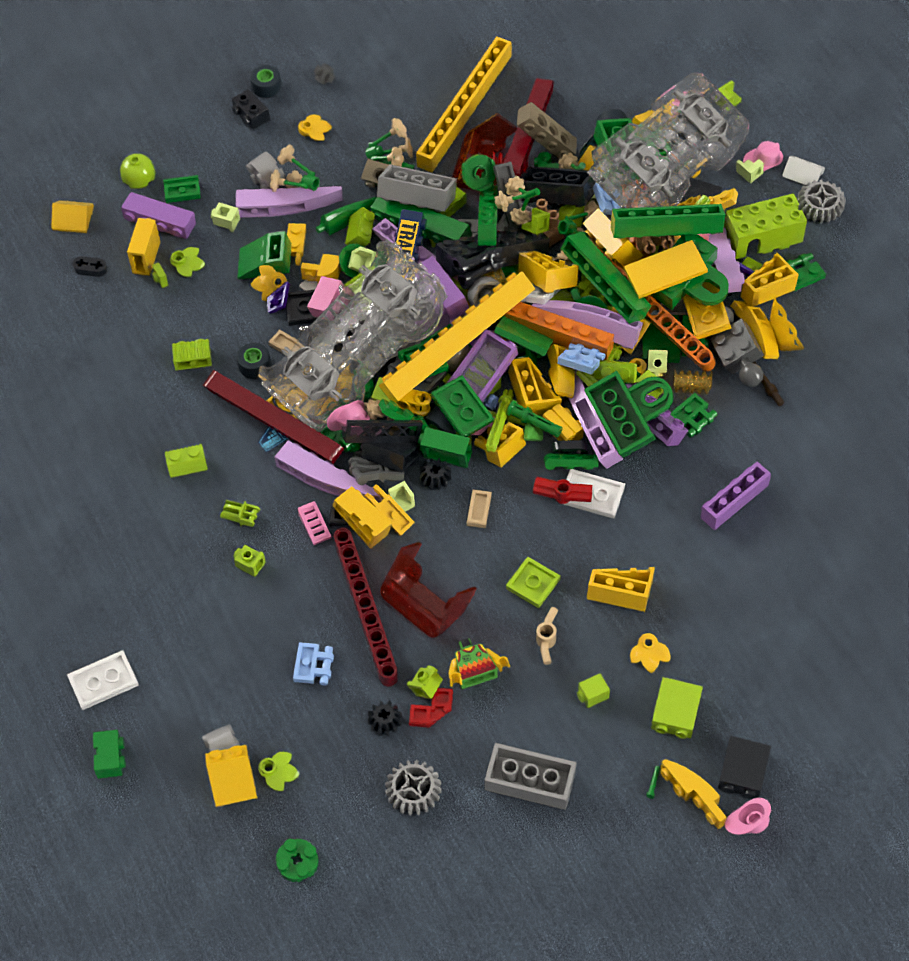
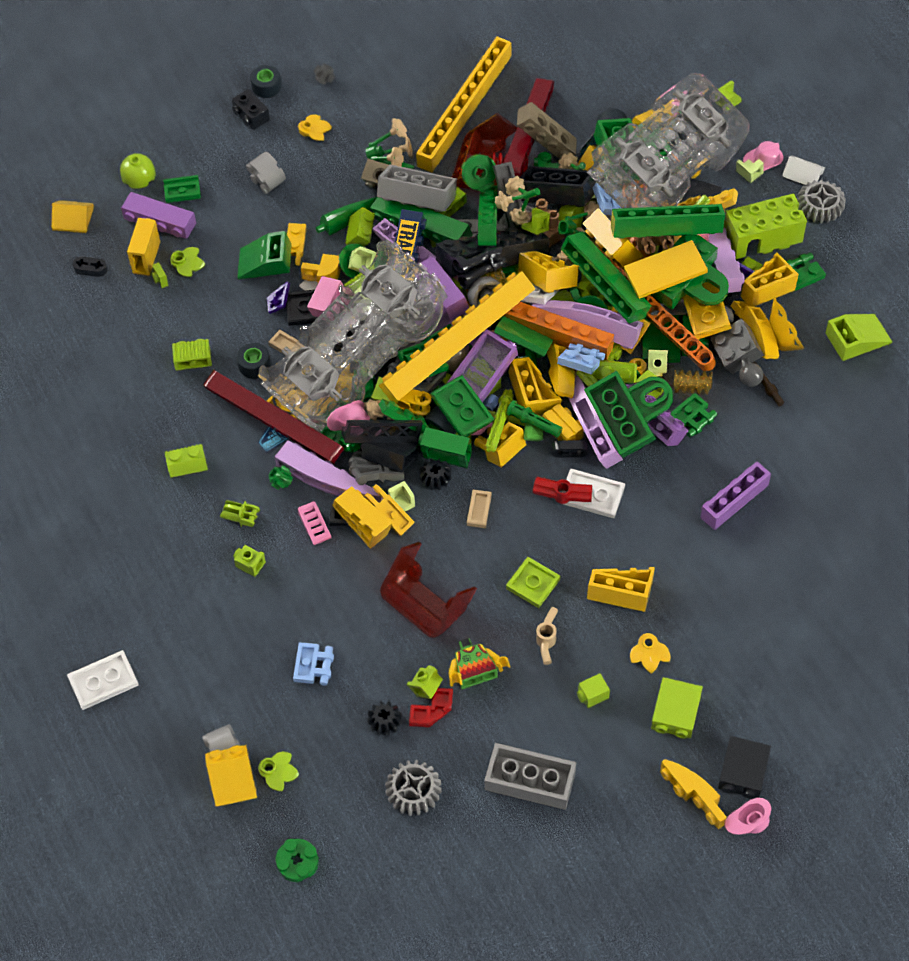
(108, 757): green brick -> none
(225, 216): yellowish green brick -> none
(266, 281): yellow plate -> none
(280, 477): none -> green gear
(284, 201): lavender slope -> none
(293, 179): plant -> none
(368, 613): dark red beam -> none
(569, 461): green plate -> none
(650, 794): green piece -> none
(856, 334): none -> lime slope

